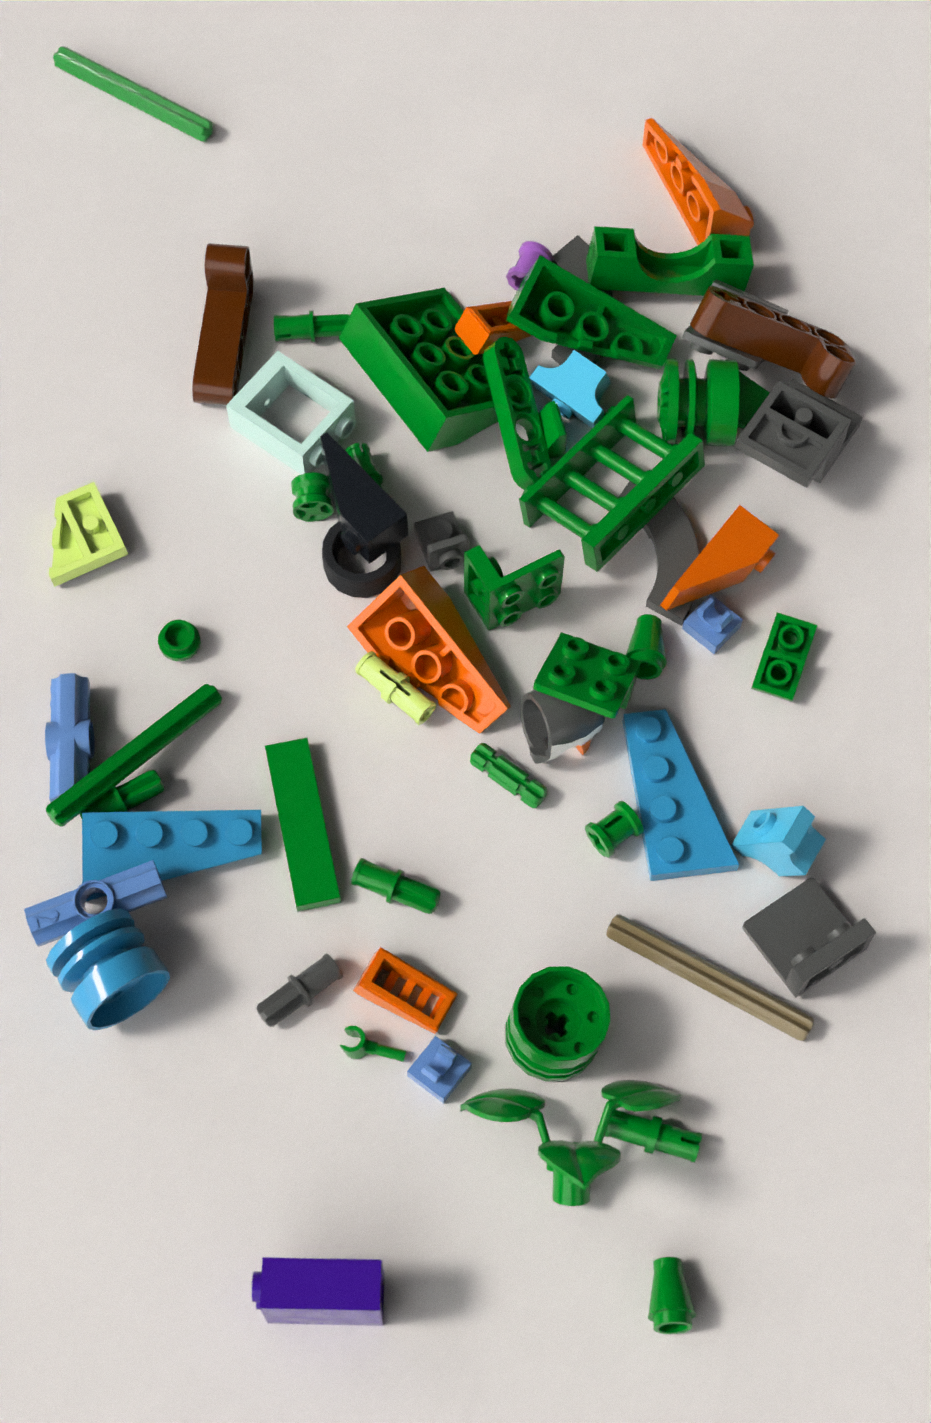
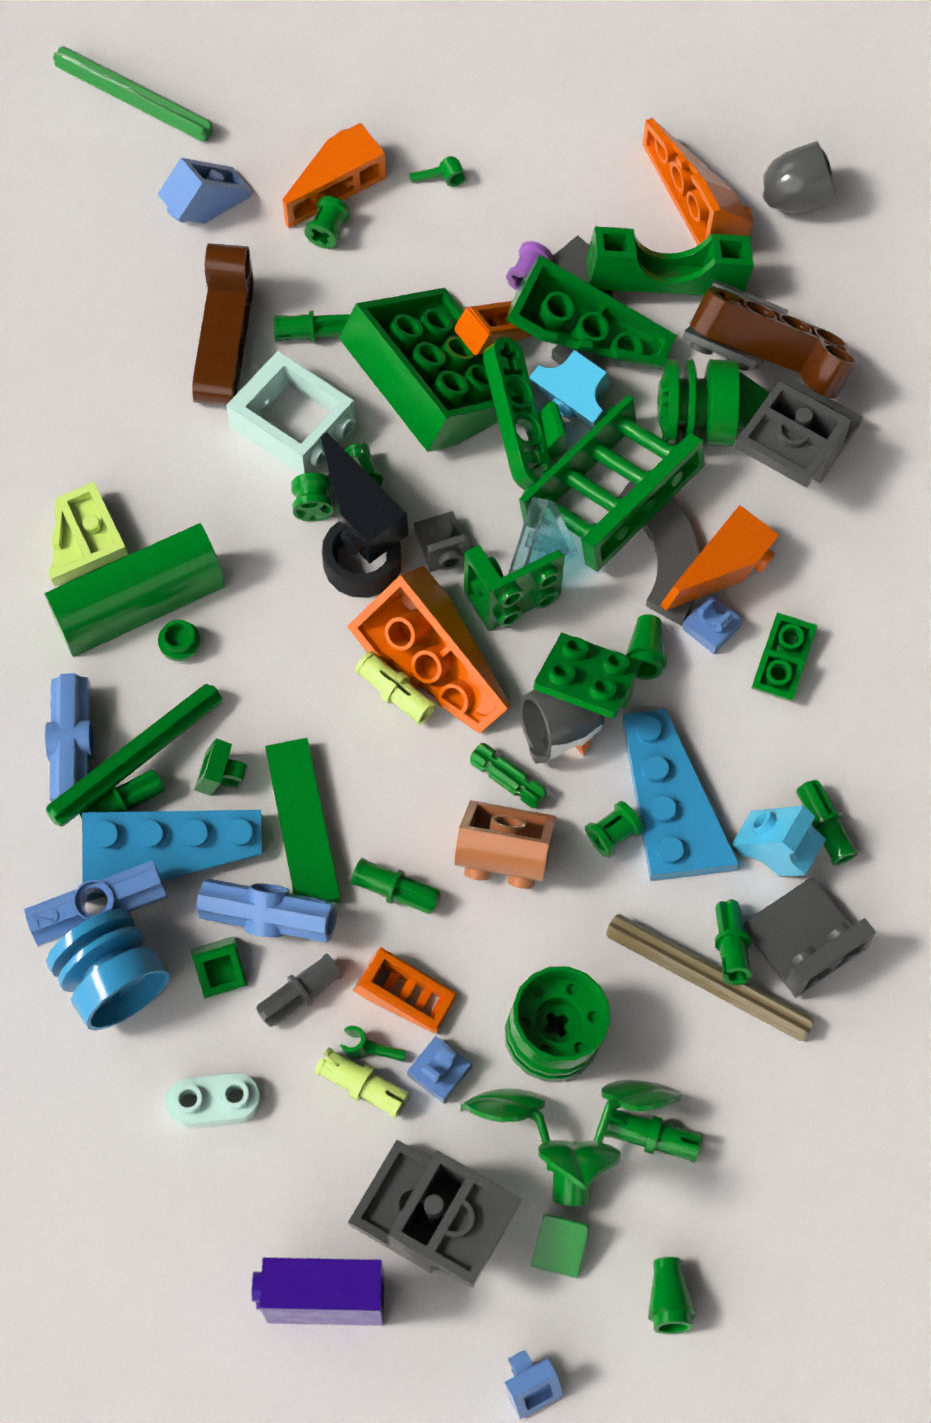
(135, 589): none -> green brick
(202, 190): none -> medium blue slope
(212, 1103): none -> light aqua plate
(218, 769): none -> green tile
(218, 967): none -> green slope
(267, 910): none -> medium blue piece
(327, 222): none -> green bush
(339, 170): none -> orange slope
(362, 1082): none -> yellowish green pin
(435, 1212): none -> dark grey bracket
(448, 168): none -> green hand
(504, 843): none -> nougat brick
(531, 1385): none -> medium blue tile
(542, 534): none -> clear light blue slope
(560, 1245): none -> green slope
(732, 943): none -> green axle
(799, 180): none -> dark grey piece
(827, 822): none -> green axle

